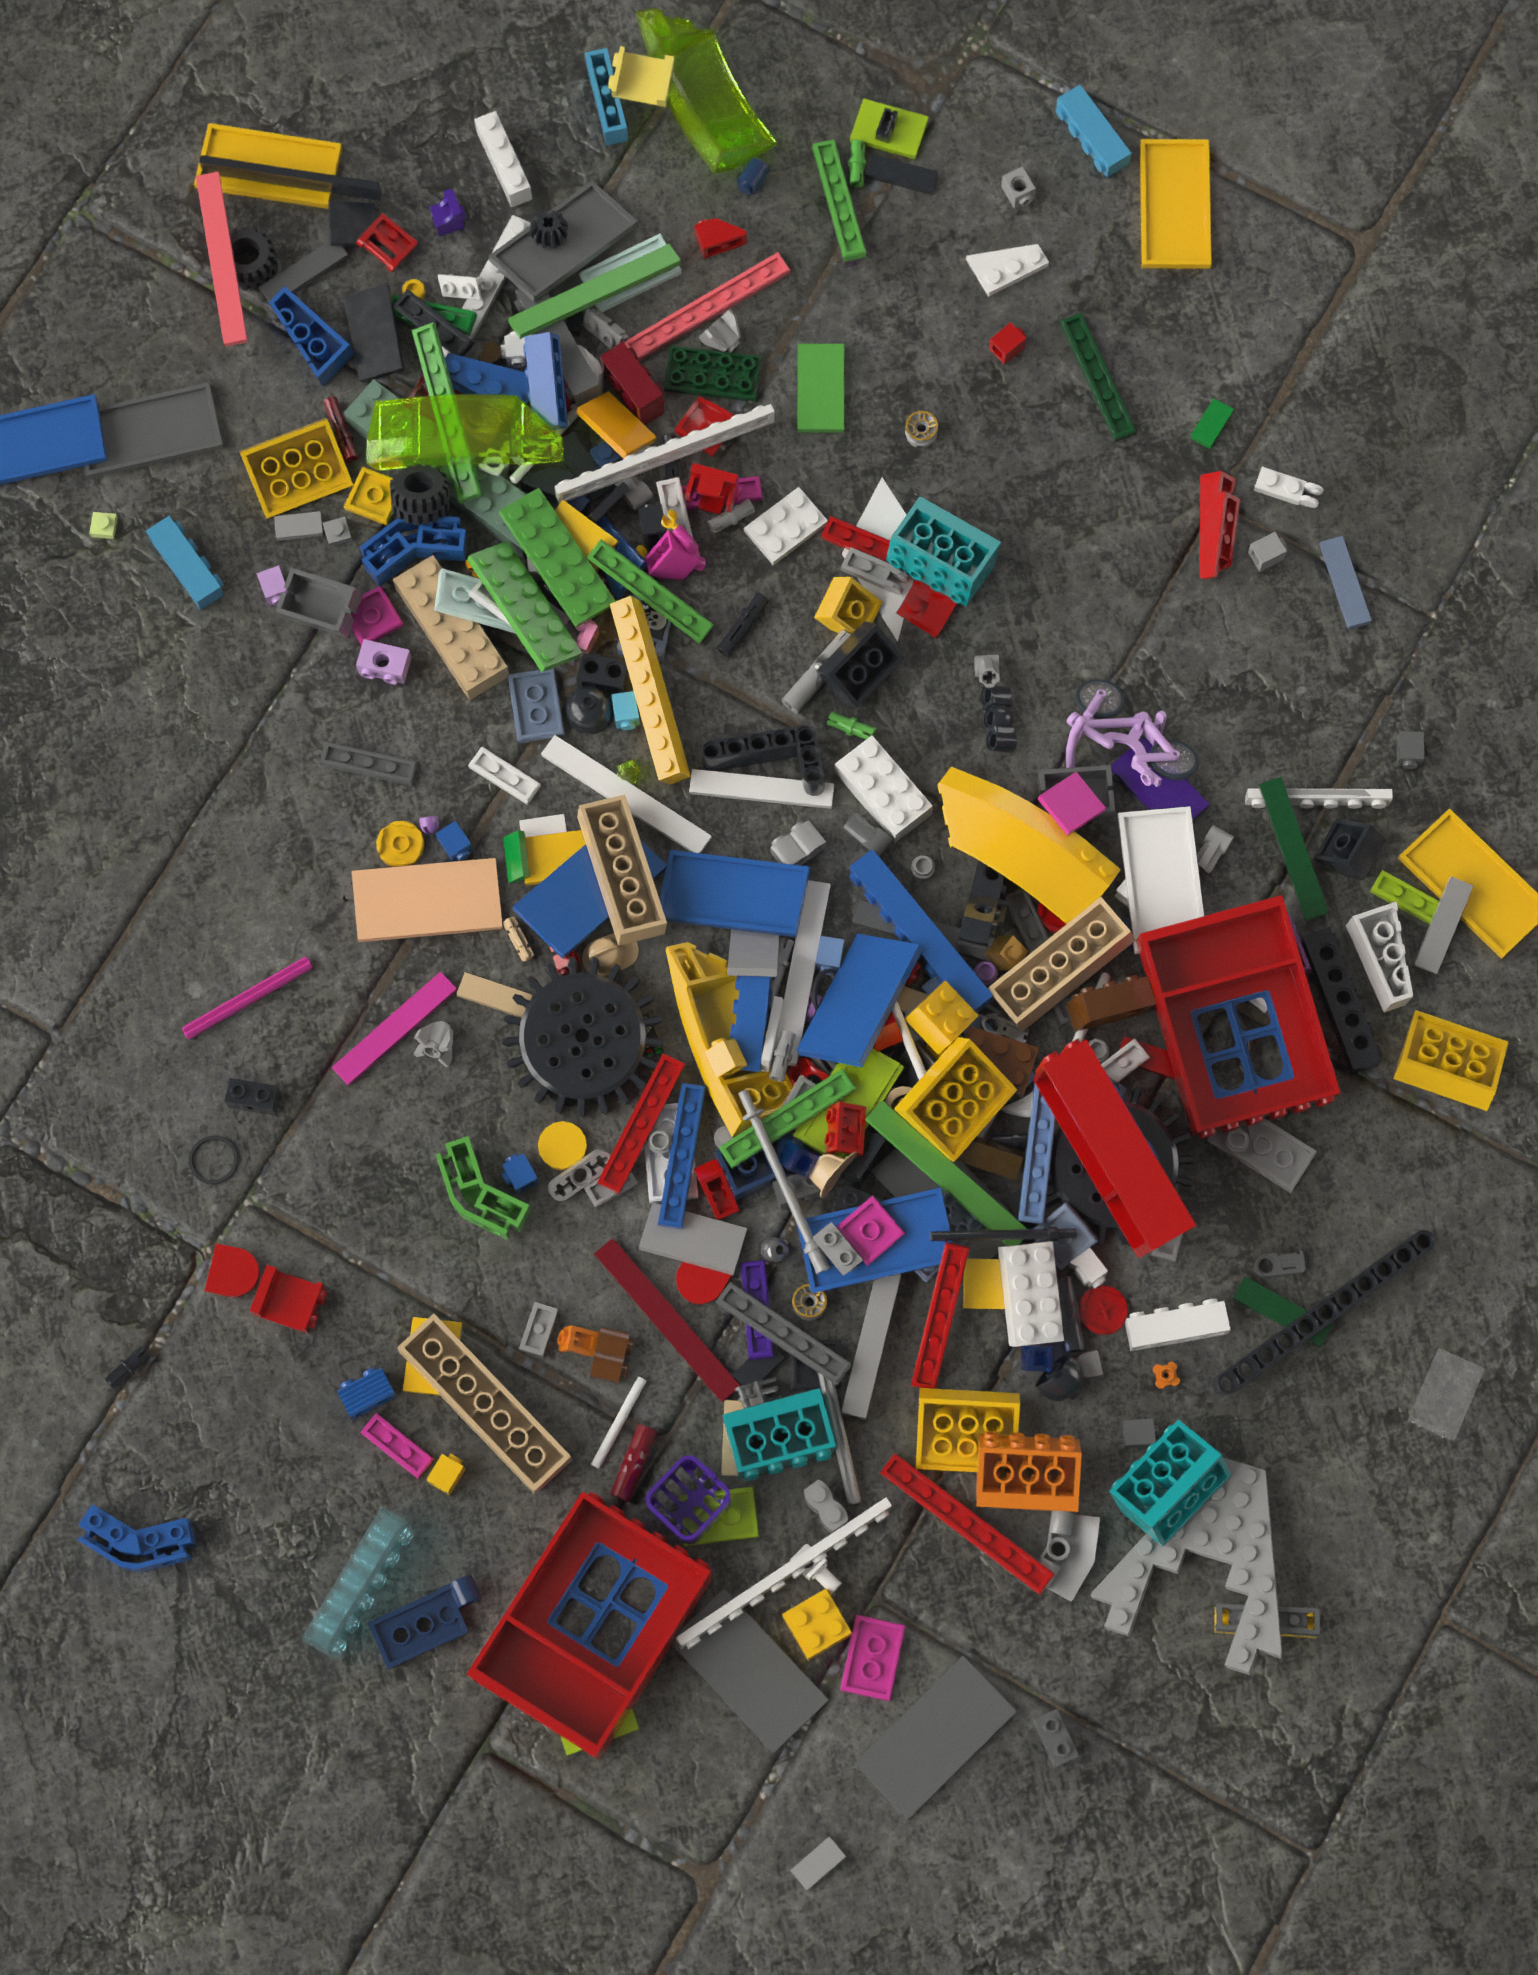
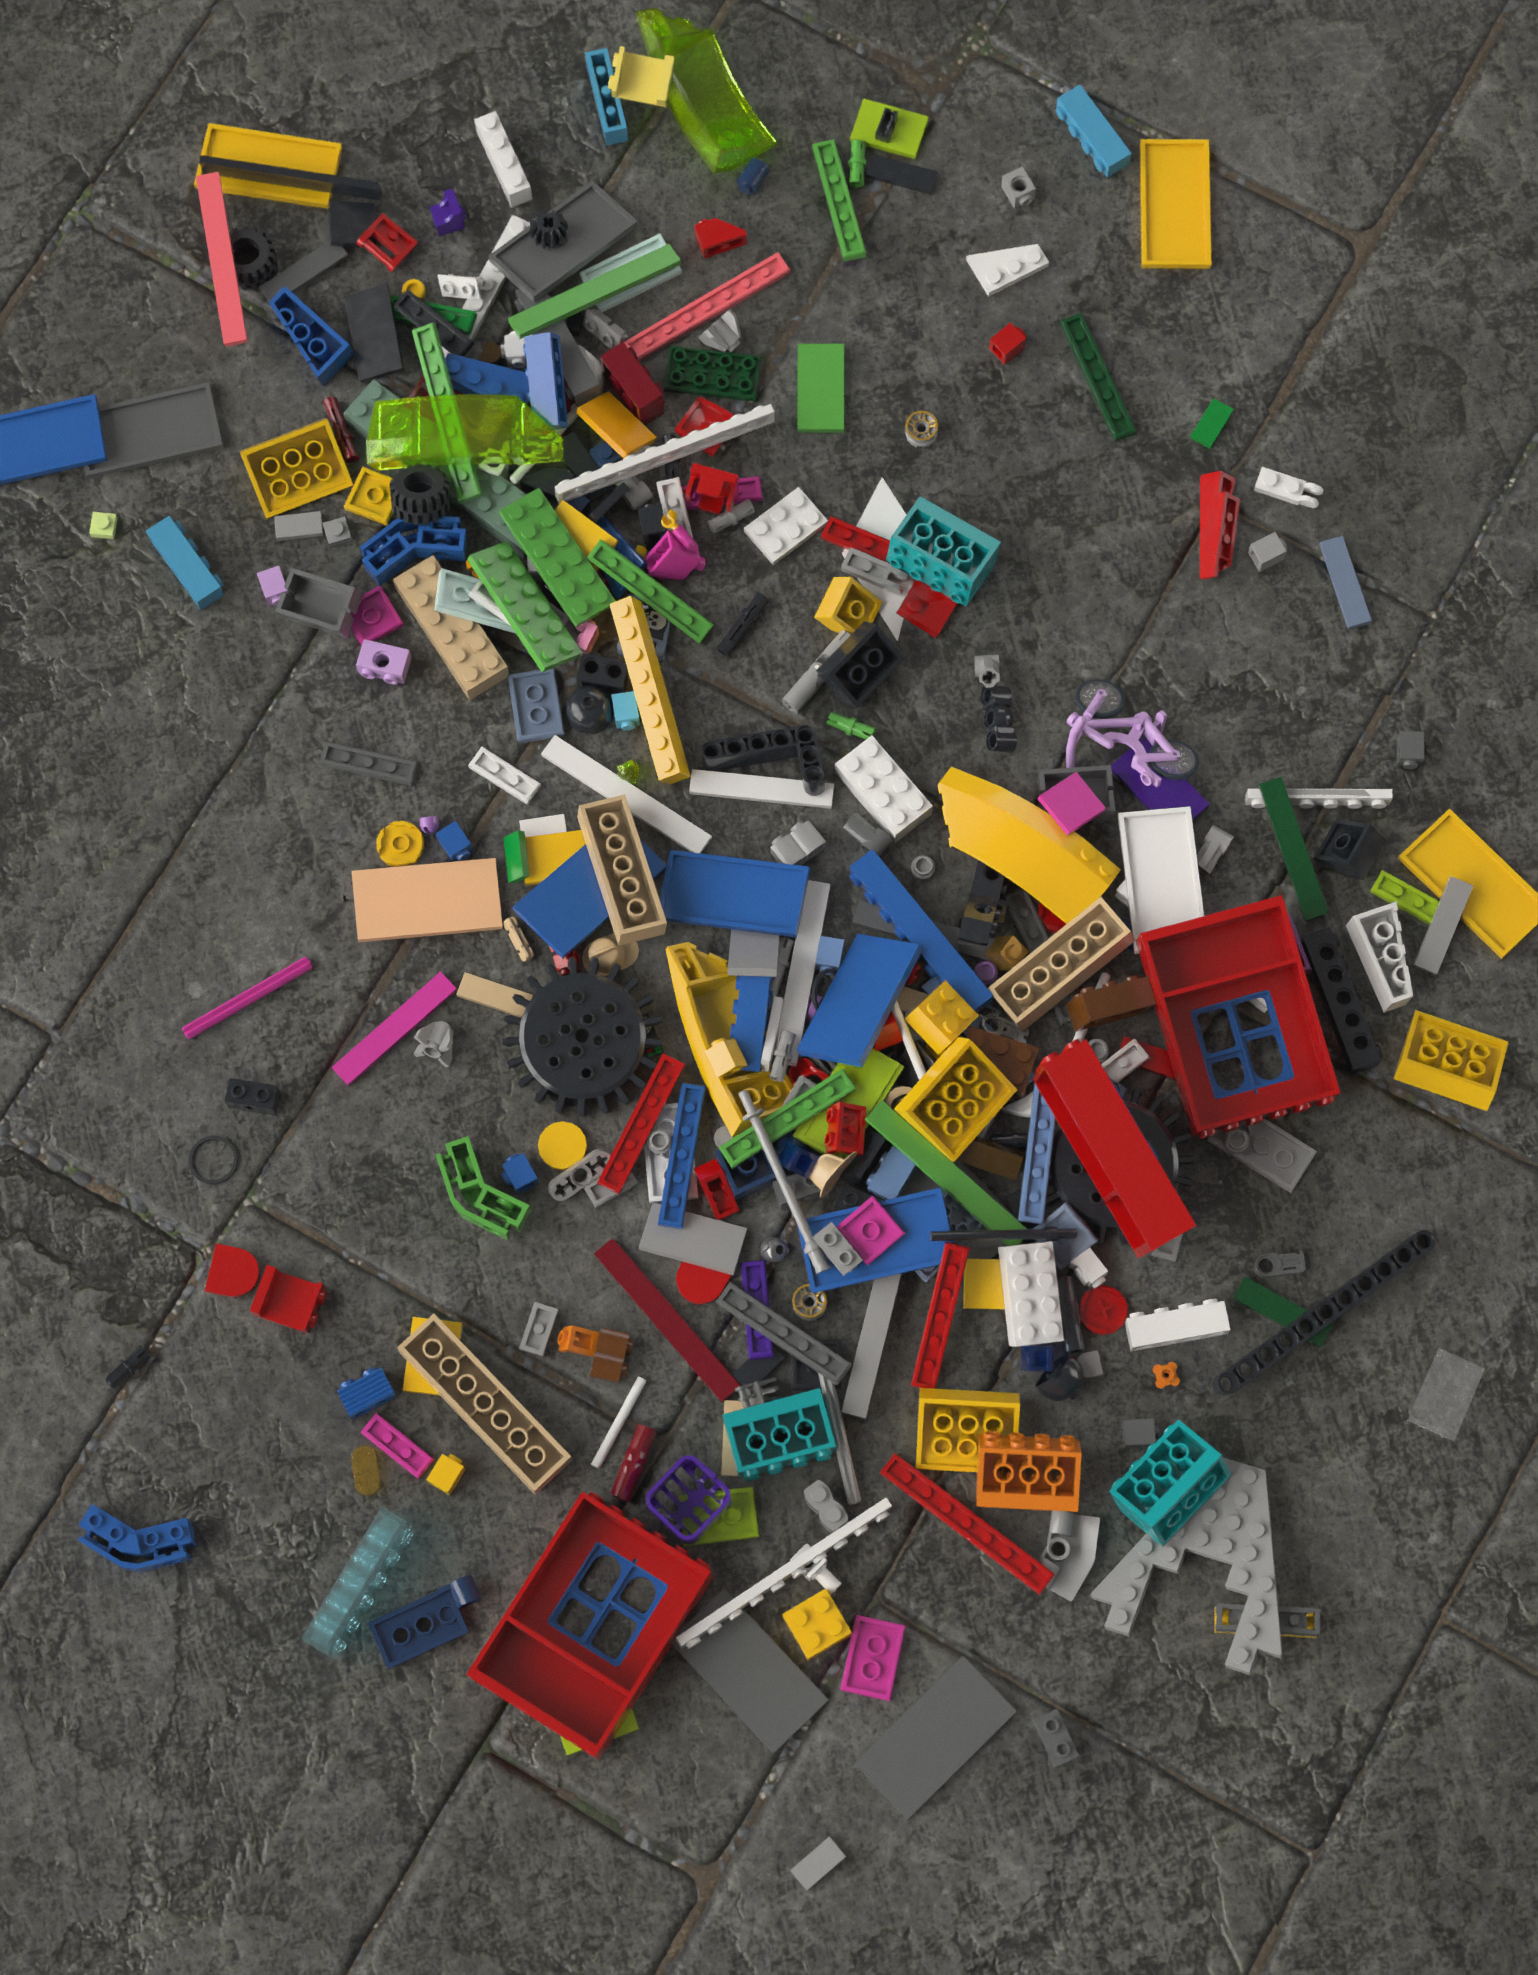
(365, 1470): none -> clear yellow tile
(891, 1176): none -> medium blue brick

